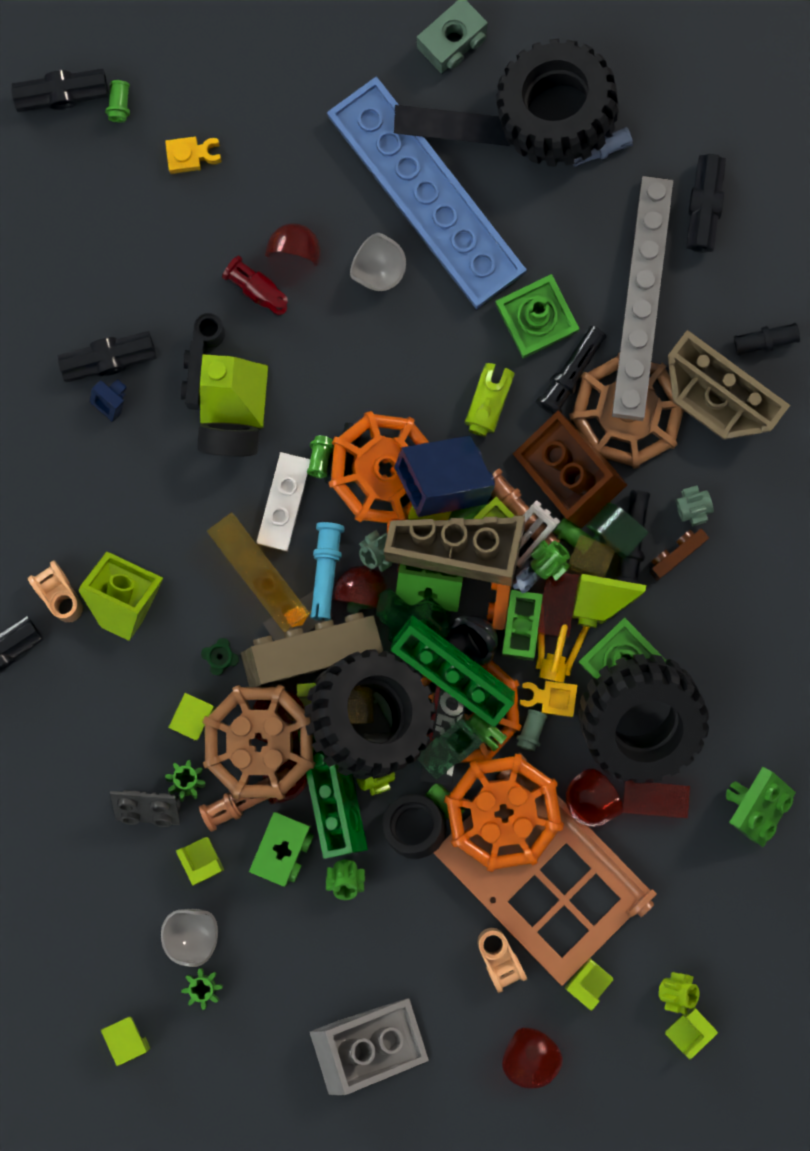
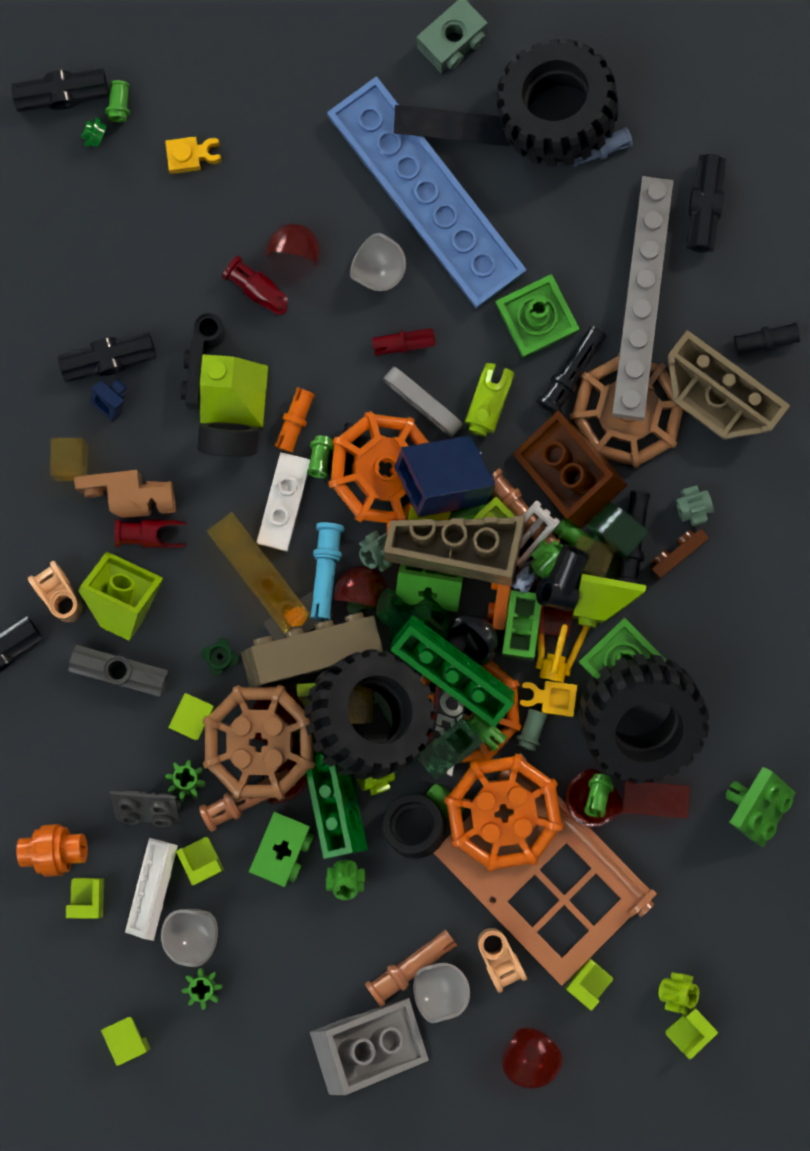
(52, 850): none -> orange piece
(68, 458): none -> clear yellow panel
(86, 898): none -> lime panel
(93, 132): none -> green plate
(100, 664): none -> dark grey piece
(127, 494): none -> medium nougat plate
(144, 533): none -> dark red piece
(151, 889): none -> white plate
(294, 420): none -> orange pin
(398, 976): none -> nougat pin
(403, 341): none -> dark red axle
(422, 401): none -> light grey beam
(441, 992): none -> light grey helmet
(561, 587): none -> black piece
(600, 788): none -> bright green pin

